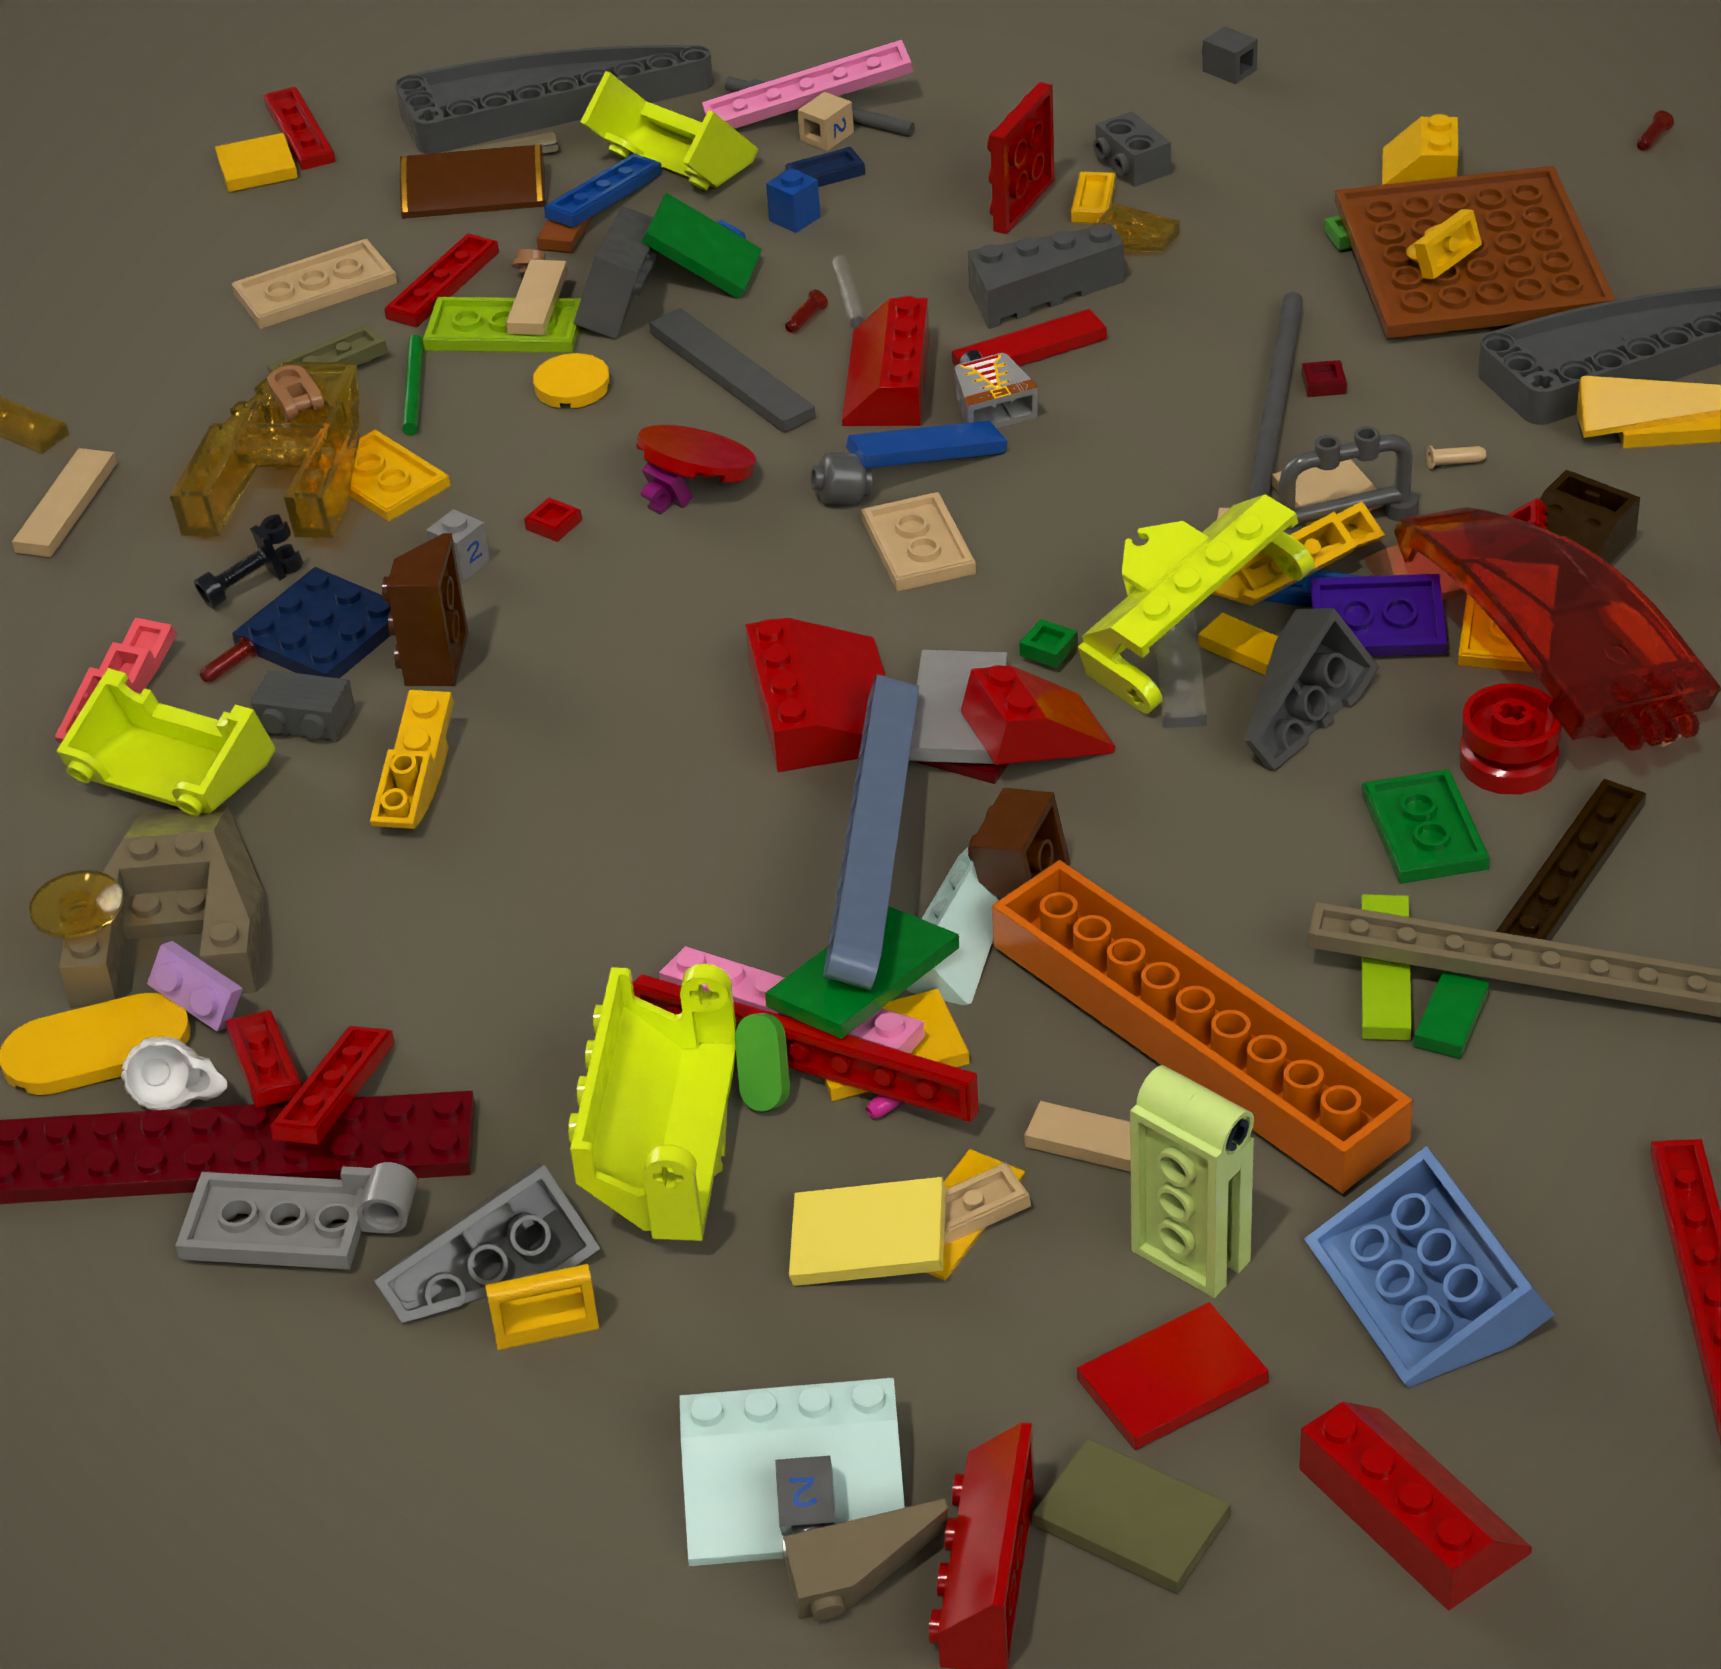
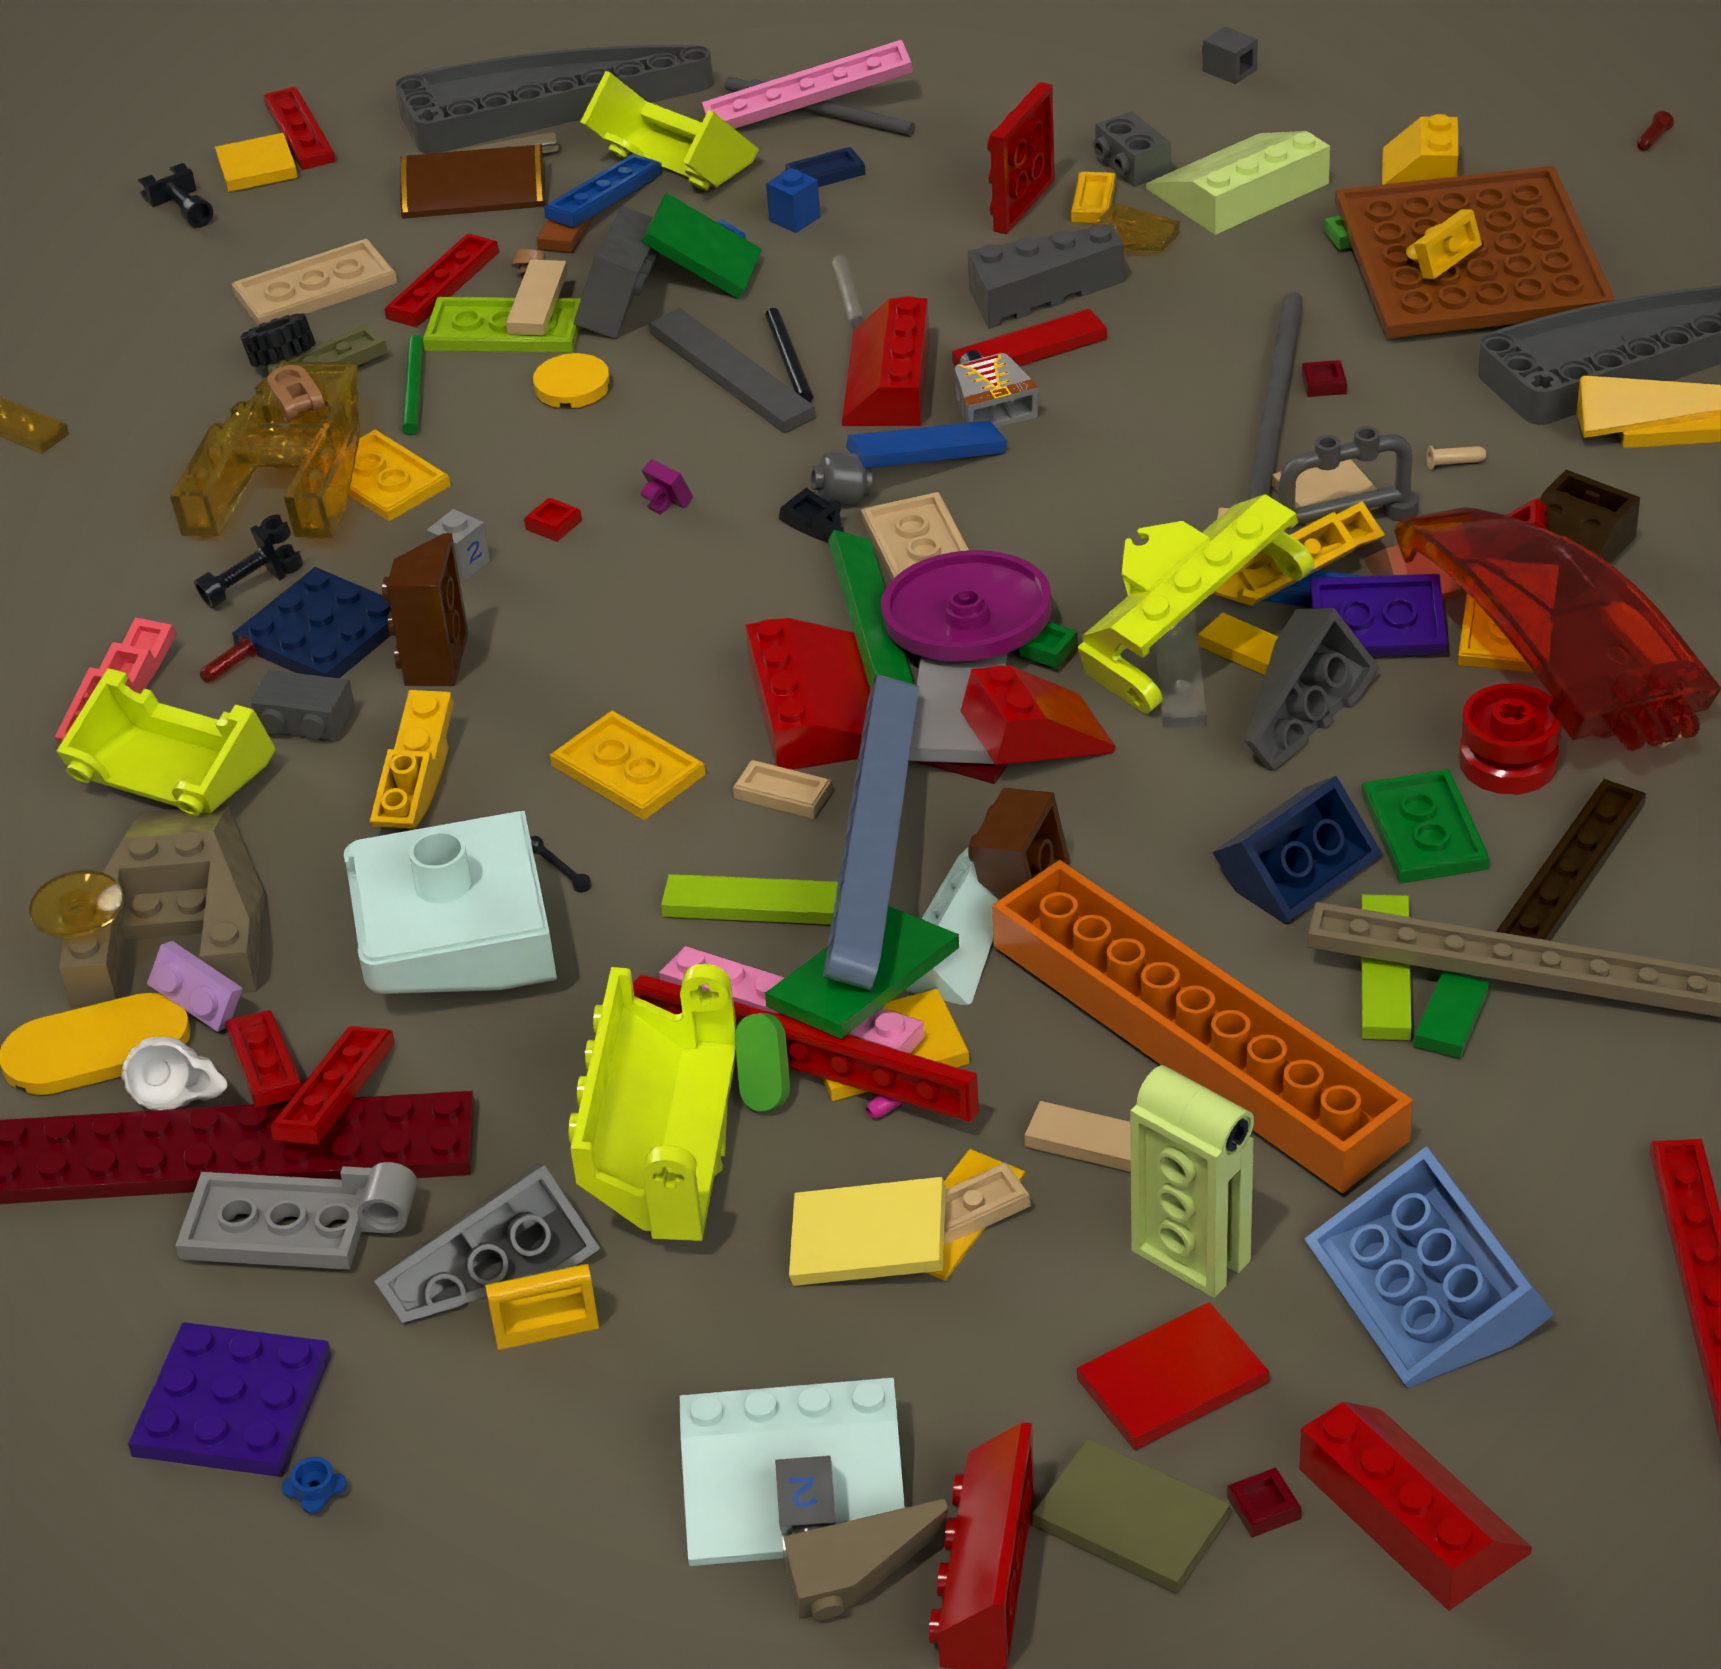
(64, 502): tan tile -> none
(194, 208): none -> black bar
(230, 1399): none -> dark purple plate
(278, 340): none -> black tyre
(316, 1473): none -> blue plate
(450, 908): none -> light aqua piece
(580, 882): none -> black hinge
(627, 765): none -> yellow tile
(695, 451): red tile -> none
(749, 899): none -> lime tile
(782, 789): none -> tan tile
(788, 354): none -> black bar
(812, 515): none -> black slope
(816, 301): clear red piece -> none
(825, 121): tan brick -> none
(863, 595): none -> green tile
(966, 605): none -> magenta dish
(1246, 178): none -> yellowish green slope
(1263, 1502): none -> dark red tile
(1299, 851): none -> dark blue slope

